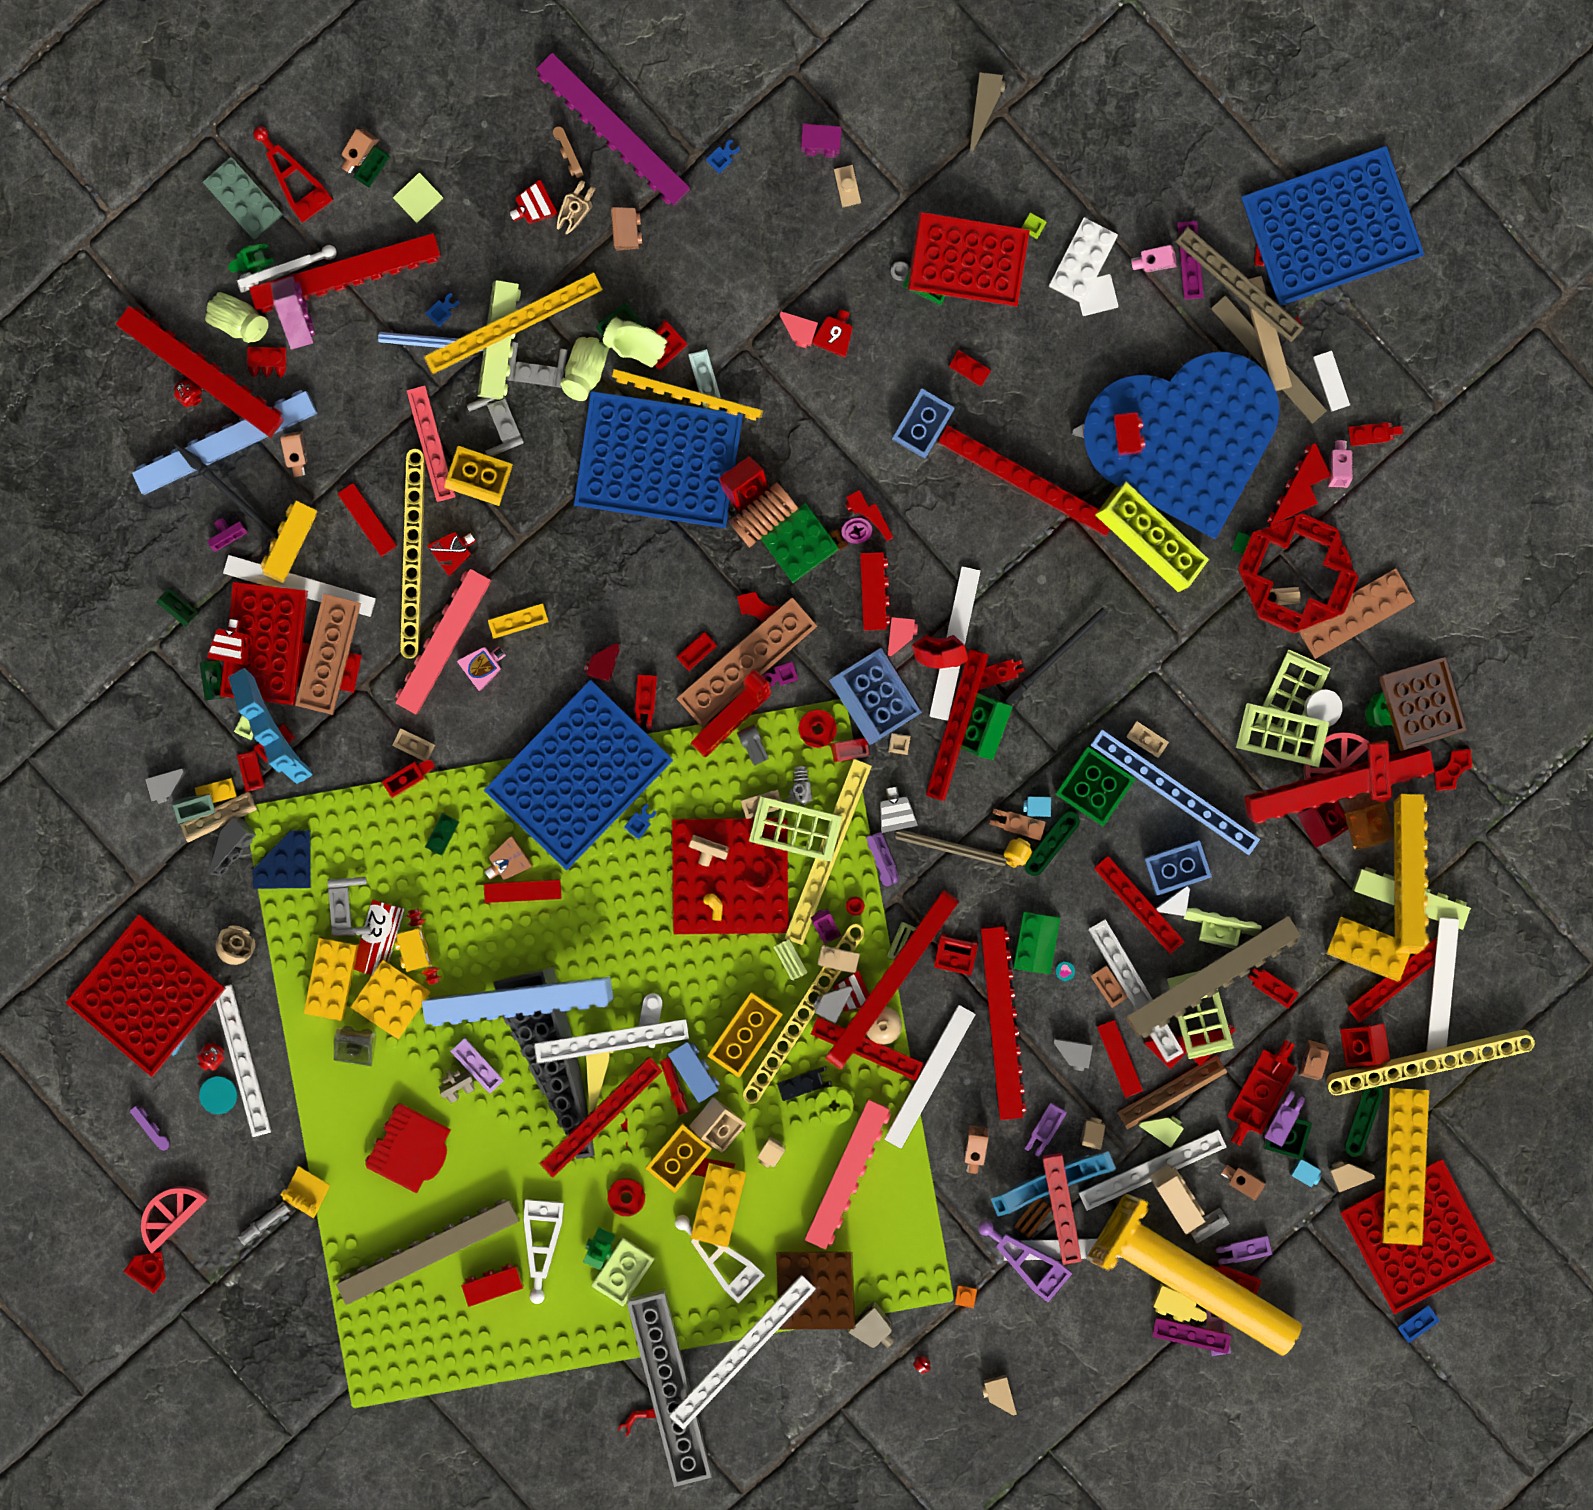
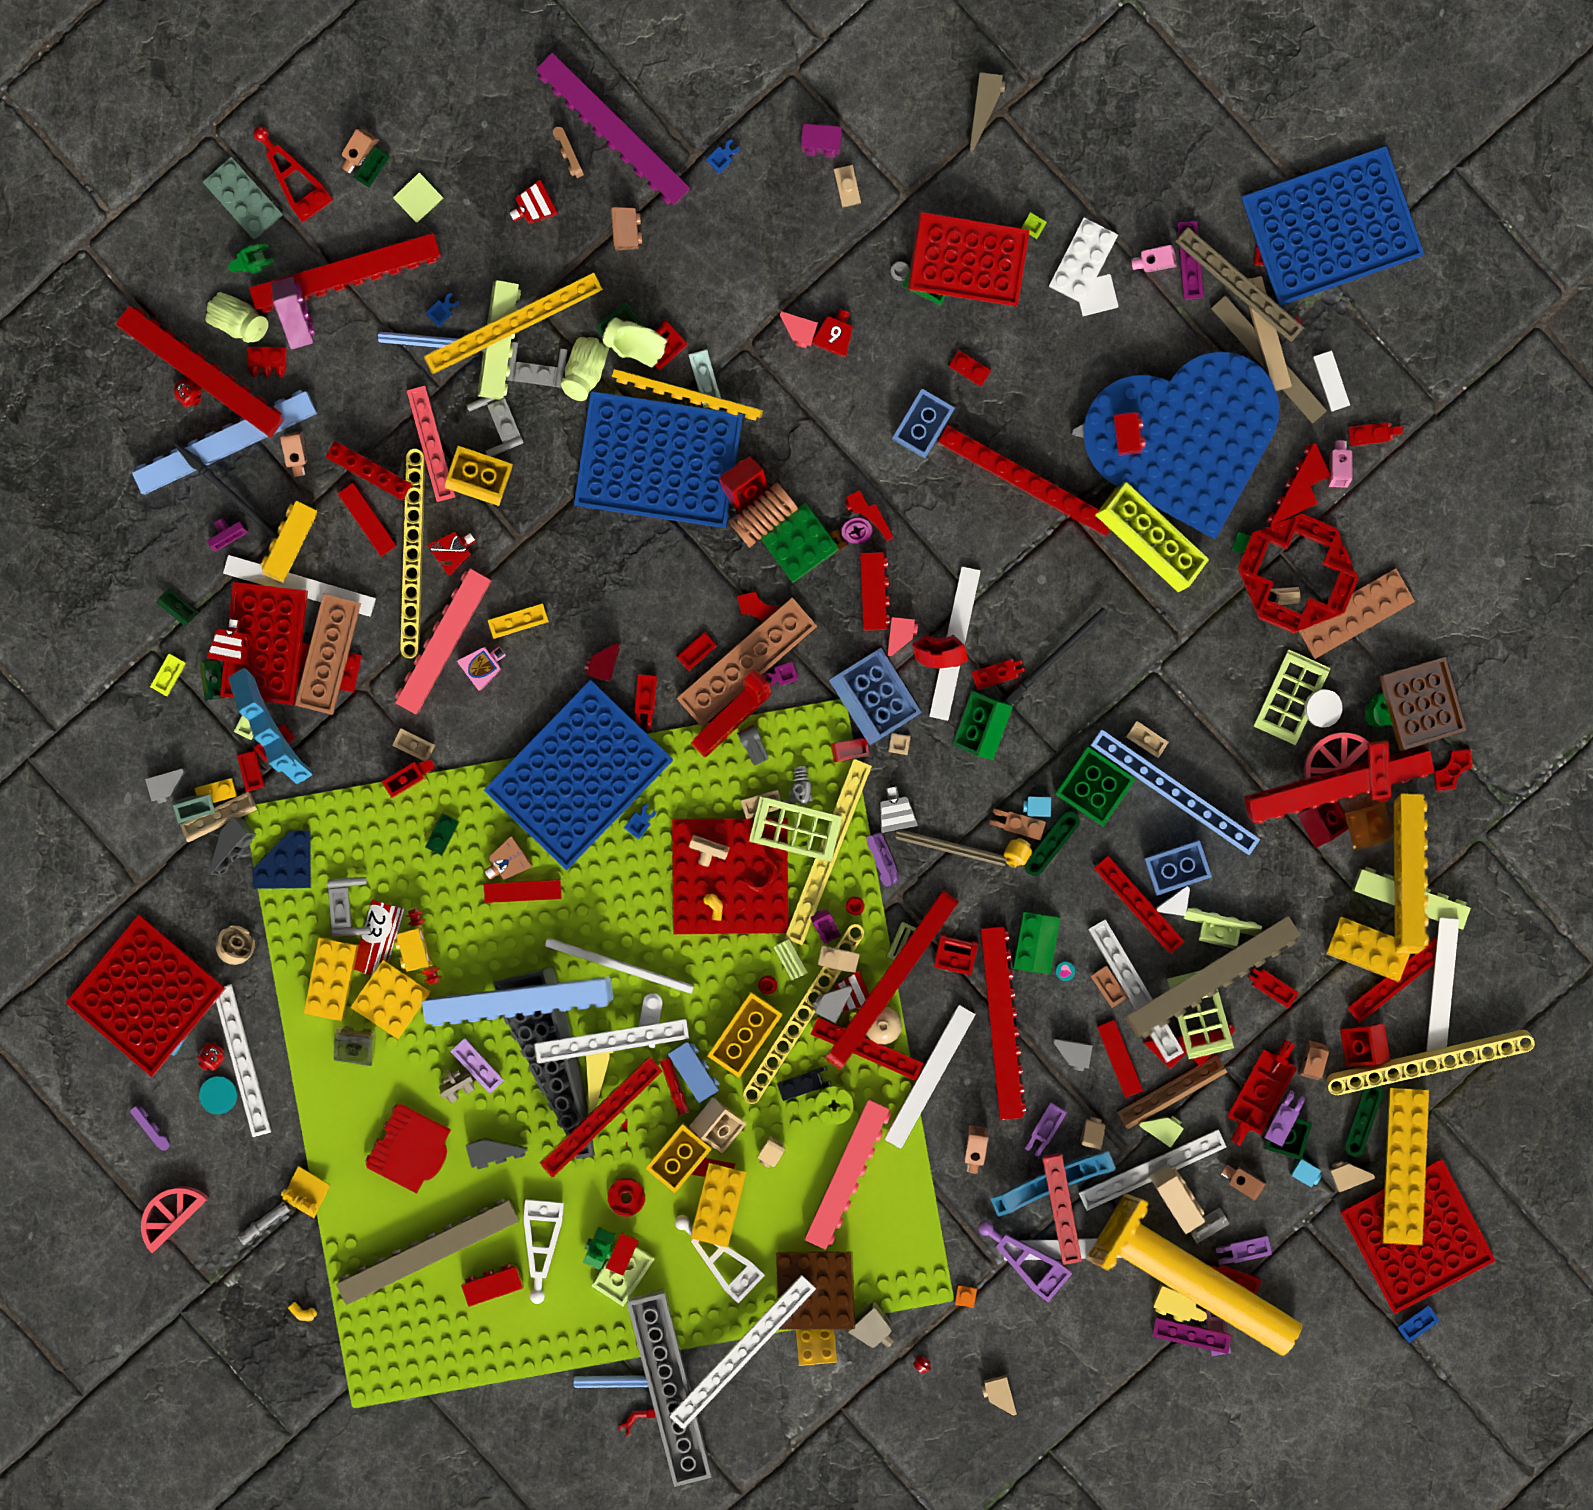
(147, 1270): red plate -> none
(168, 675): none -> neon yellow plate
(247, 280): white plate -> none
(303, 1315): none -> yellow arm
(368, 470): none -> red slope
(489, 1150): none -> dark grey slope
(575, 207): tan hinge -> none
(610, 1381): none -> light blue axle
(622, 1254): none -> red tile
(631, 969): none -> white tile
(767, 985): none -> red plate
(808, 734): red plate -> none
(816, 1346): none -> yellow hinge
(957, 725): red tile -> none
(1038, 1222): reddish brown tile -> none
(1247, 727): yellowish green piece -> none

